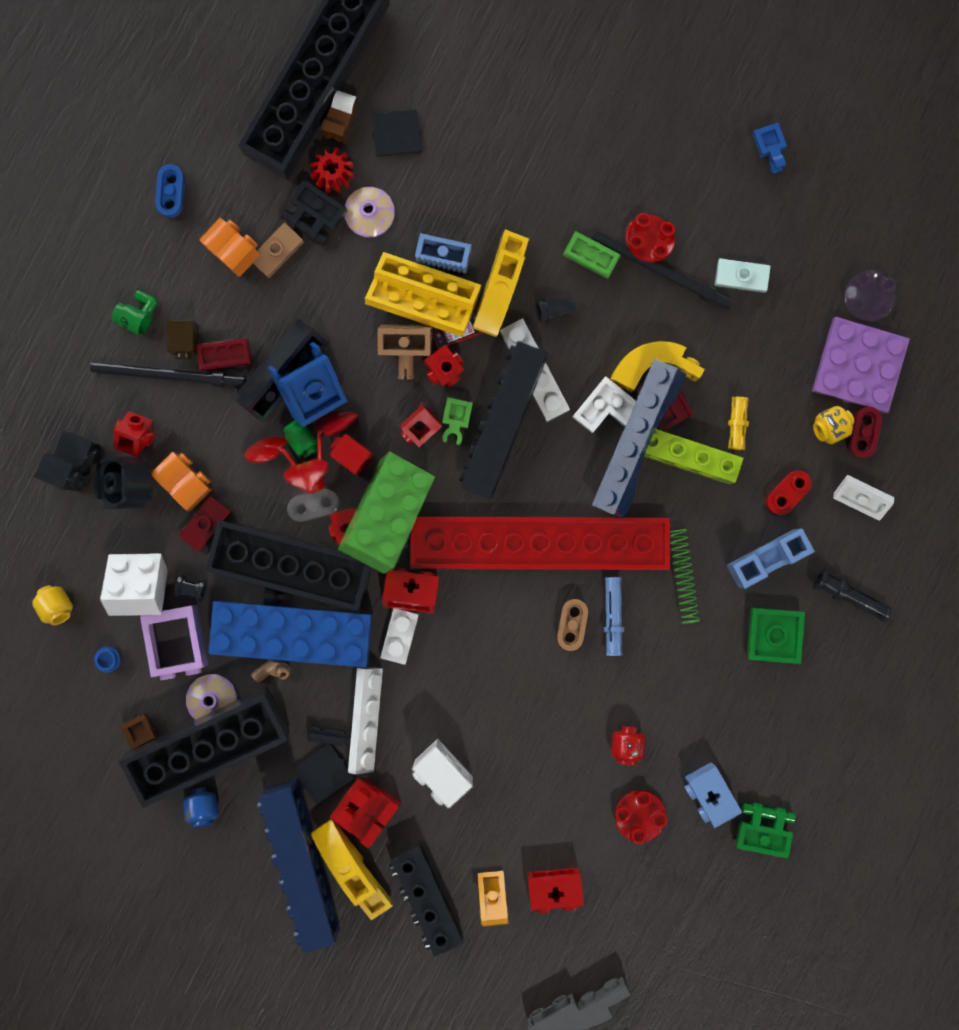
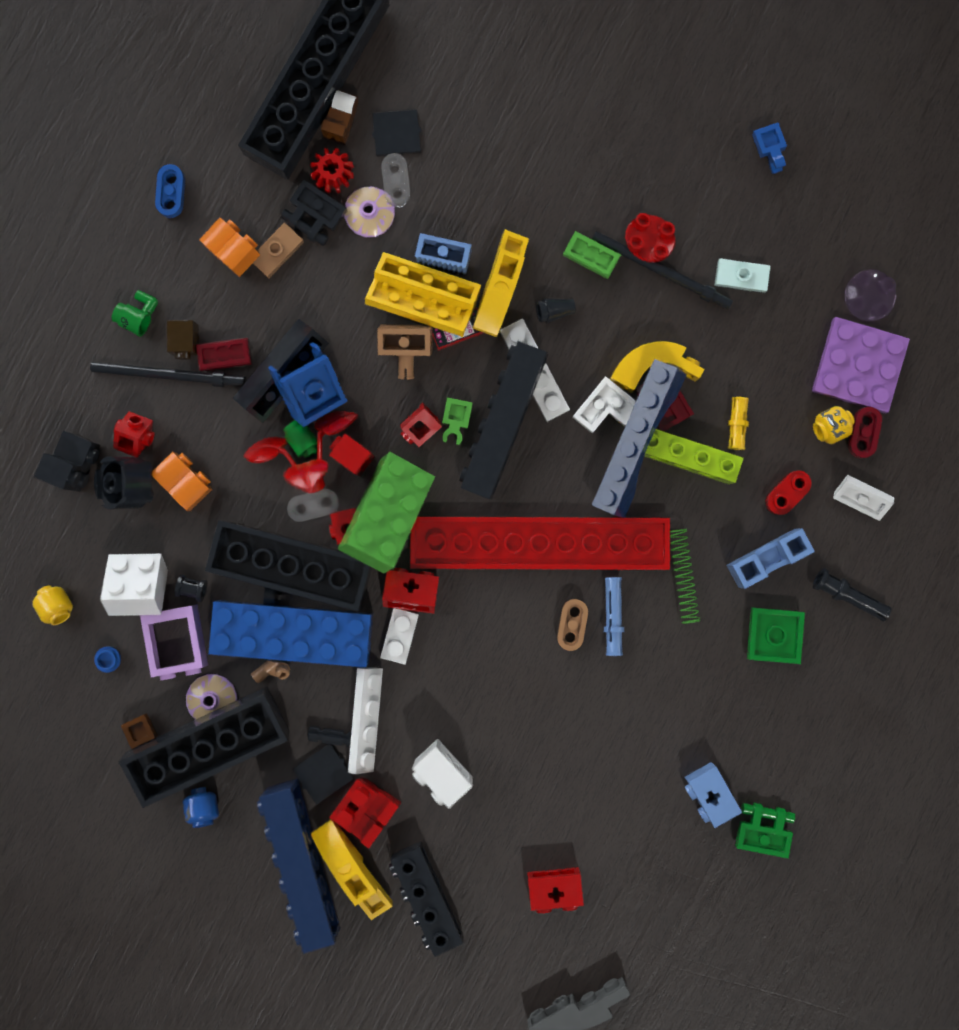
(204, 524): dark red plate -> none
(395, 181): none -> clear plate
(444, 357): red brick -> none
(492, 898): light orange slope -> none
(628, 746): red head -> none
(640, 816): red dish -> none

